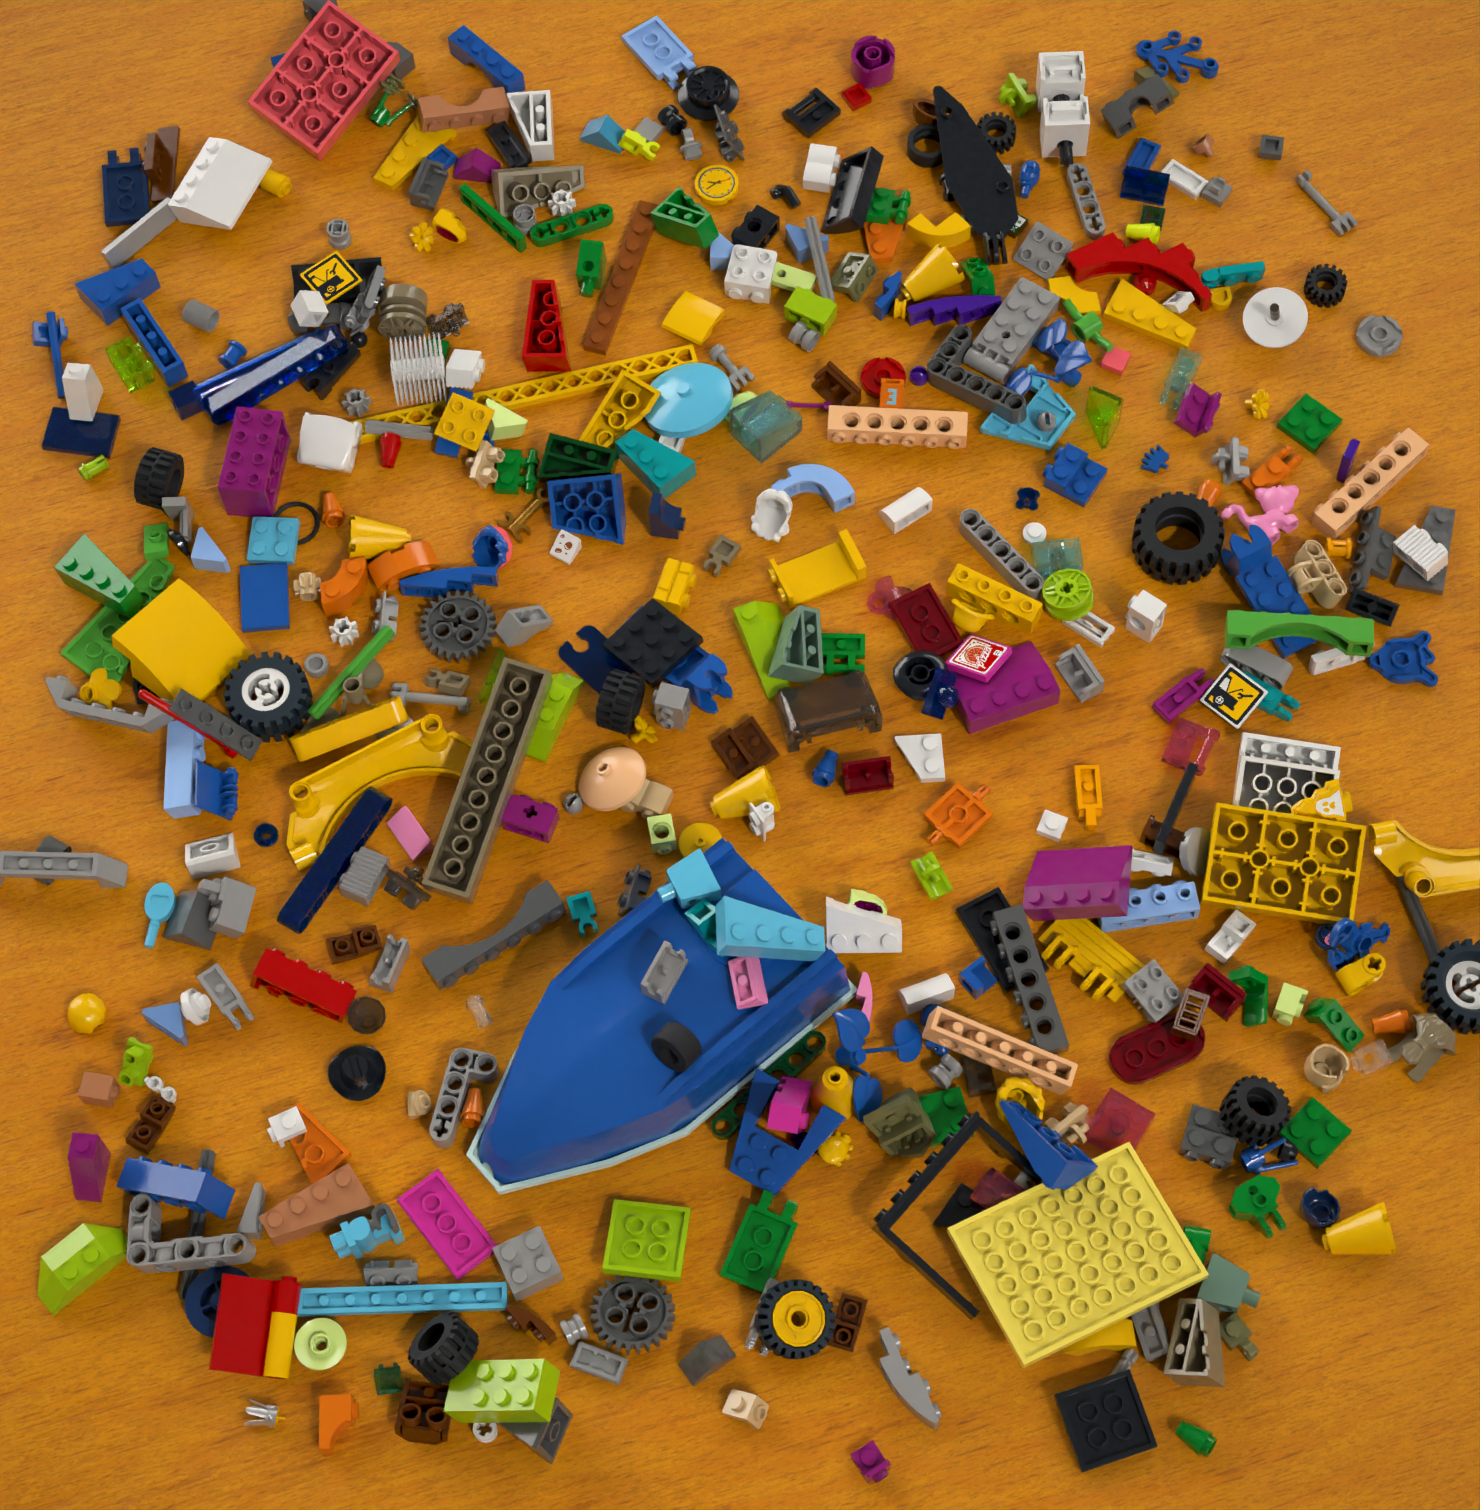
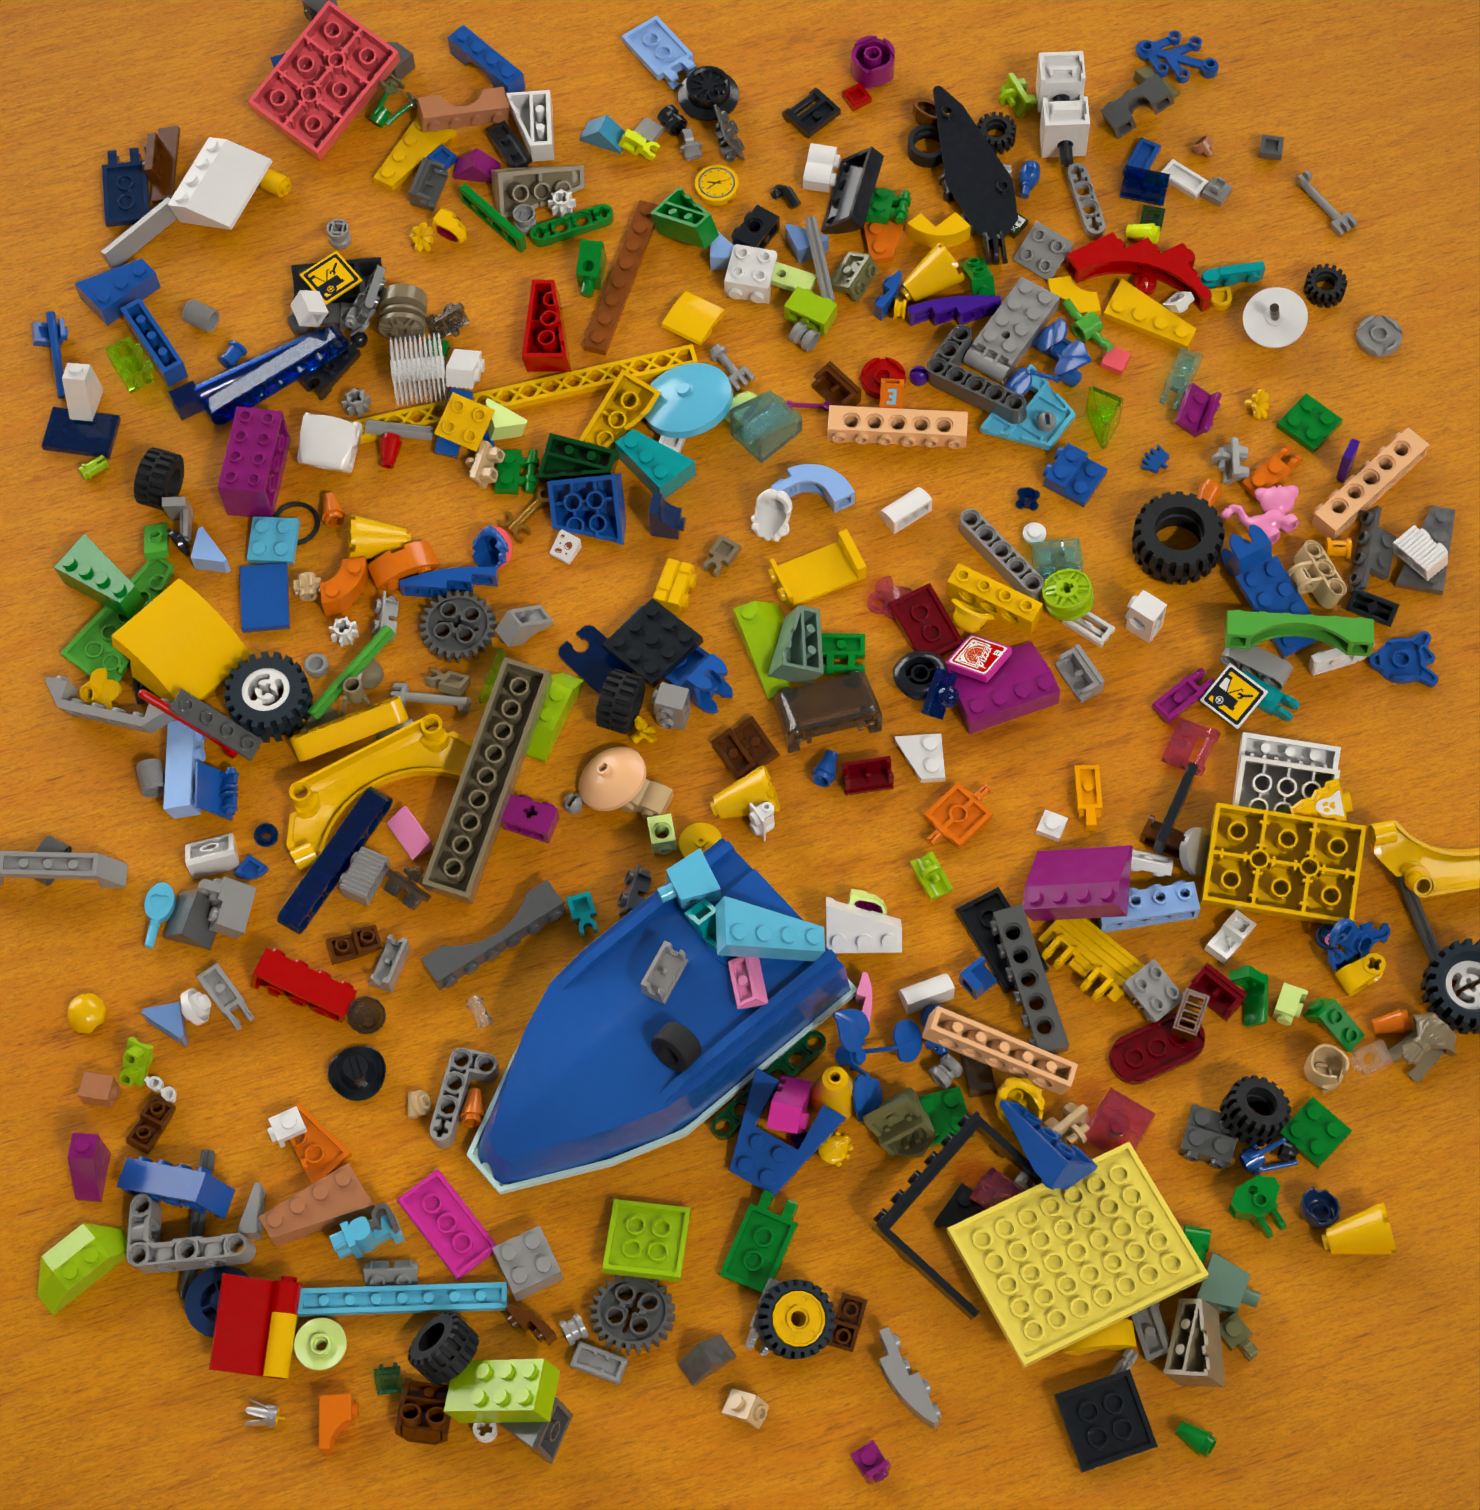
(151, 777): none -> light grey piece
(250, 869): none -> blue tile

